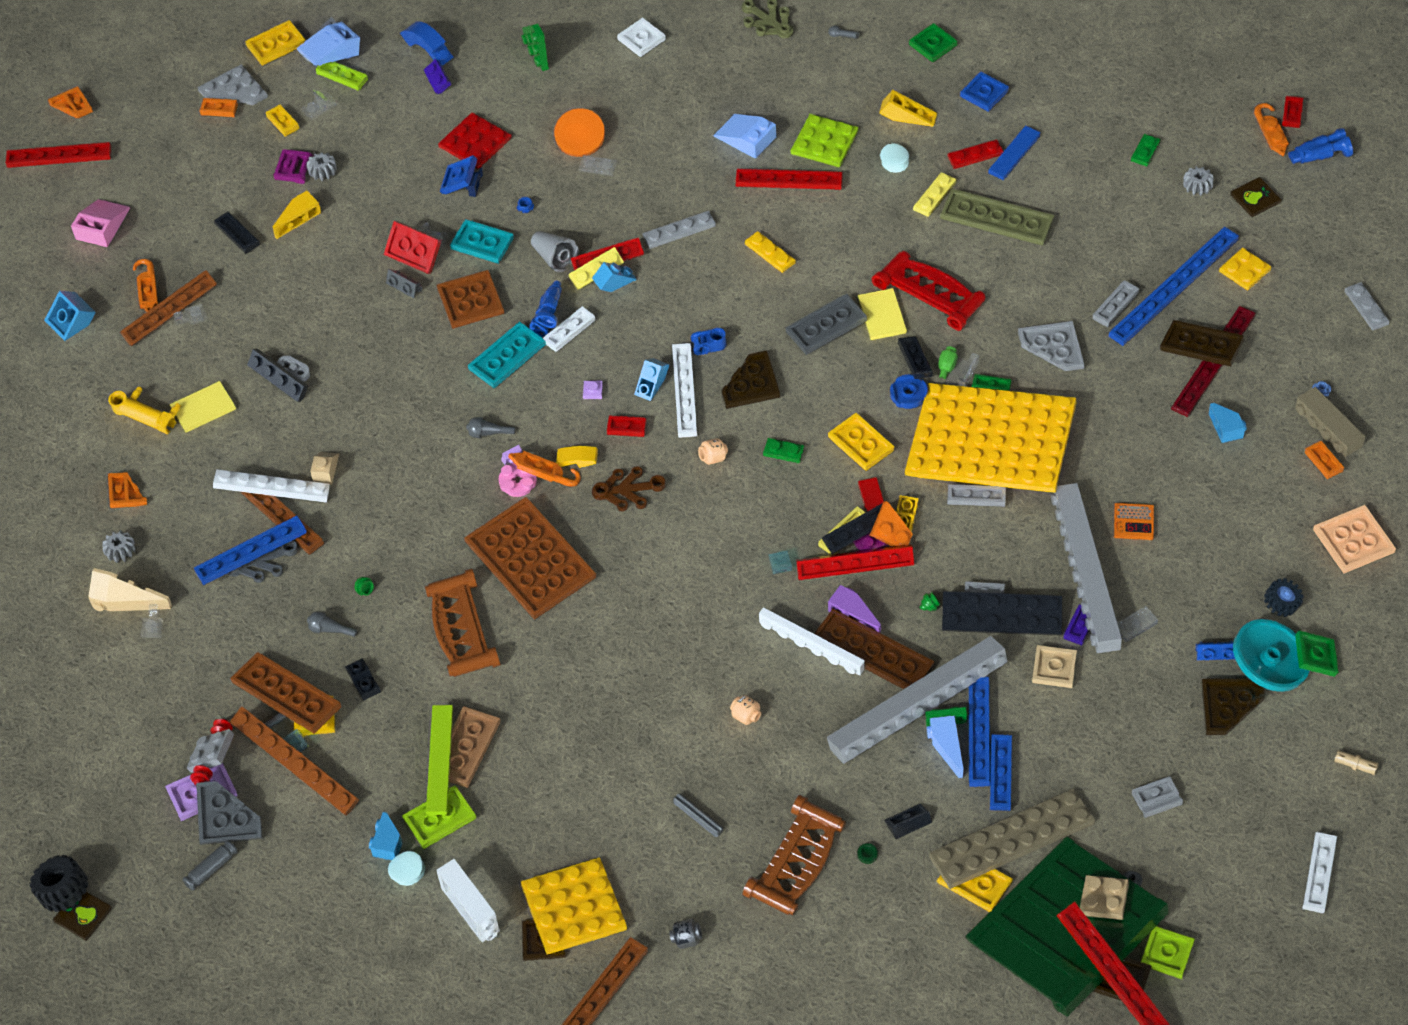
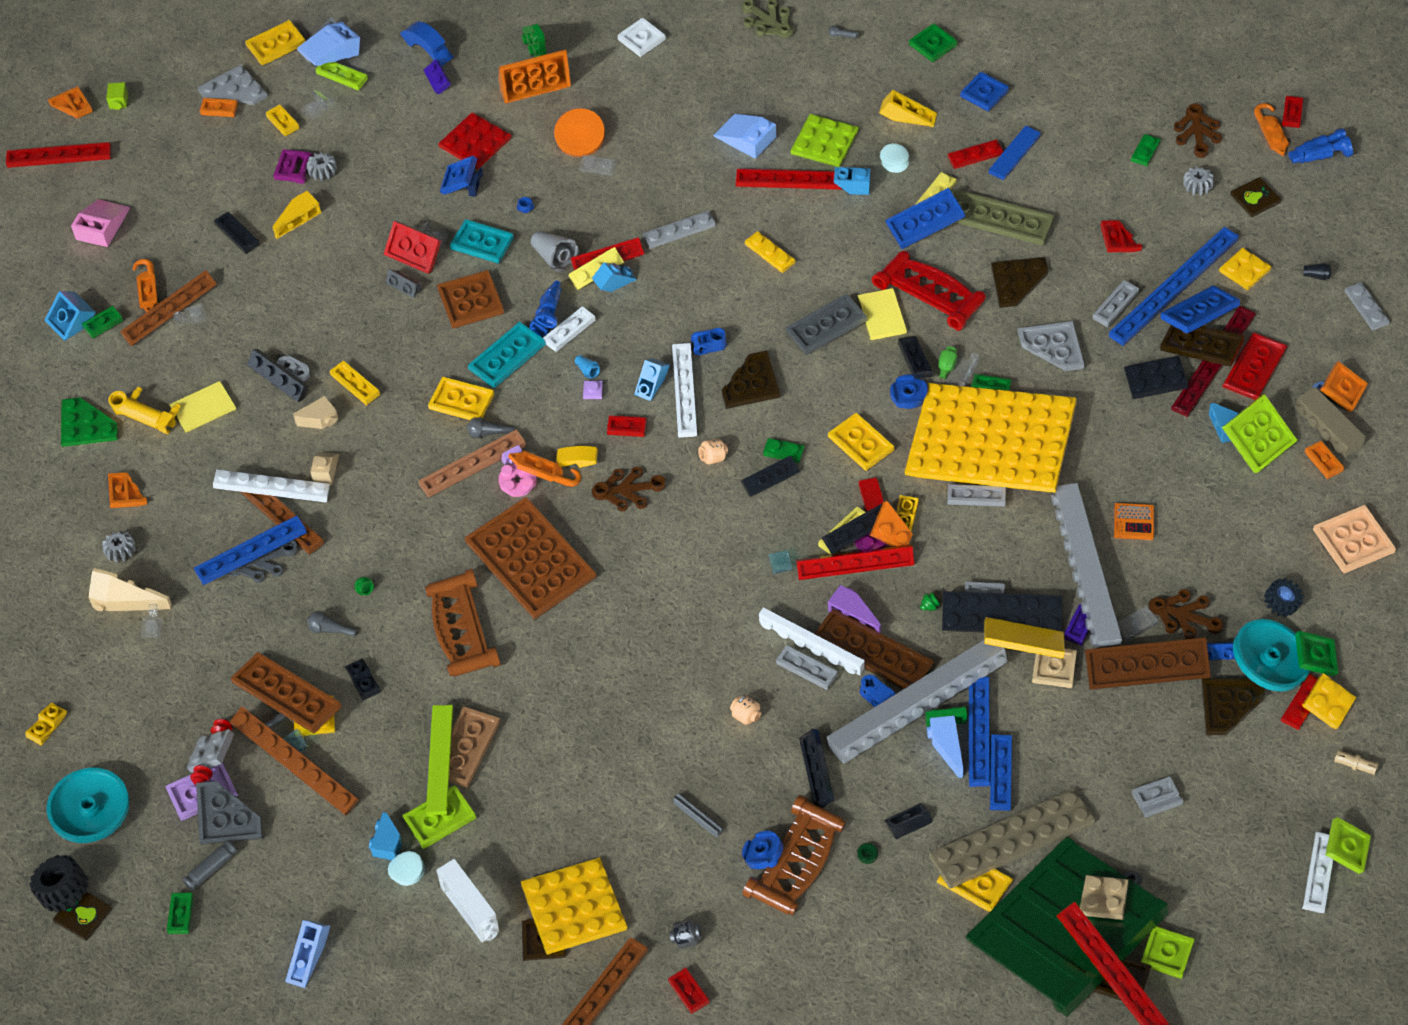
(48, 721): none -> yellow slope
(85, 424): none -> green plate
(88, 805): none -> teal dish
(102, 322): none -> green plate
(117, 95): none -> lime brick
(180, 913): none -> green plate
(307, 951): none -> light blue slope
(316, 415): none -> tan slope
(354, 382): none -> yellow plate
(460, 399): none -> yellow plate
(470, 464): none -> nougat plate
(534, 76): none -> orange slope
(588, 367): none -> dark azure cone
(688, 990): none -> red plate
(766, 858): none -> blue plate
(770, 476): none -> black plate
(806, 667): none -> light grey plate
(816, 768): none -> black plate
(853, 179): none -> dark azure slope
(875, 691): none -> blue piece
(925, 218): none -> blue plate
(1017, 279): none -> dark brown plate
(1024, 637): none -> yellow tile
(1117, 237): none -> red wing
(1147, 663): none -> reddish brown plate
(1156, 377): none -> black plate
(1183, 614): none -> reddish brown plant
(1195, 113): none -> reddish brown plant
(1200, 309): none -> blue plate
(1255, 366): none -> red tile
(1259, 433): none -> lime plate
(1296, 713): none -> red plate
(1317, 271): none -> black cone
(1329, 701): none -> yellow plate
(1344, 386): none -> orange plate
(1348, 845): none -> lime plate

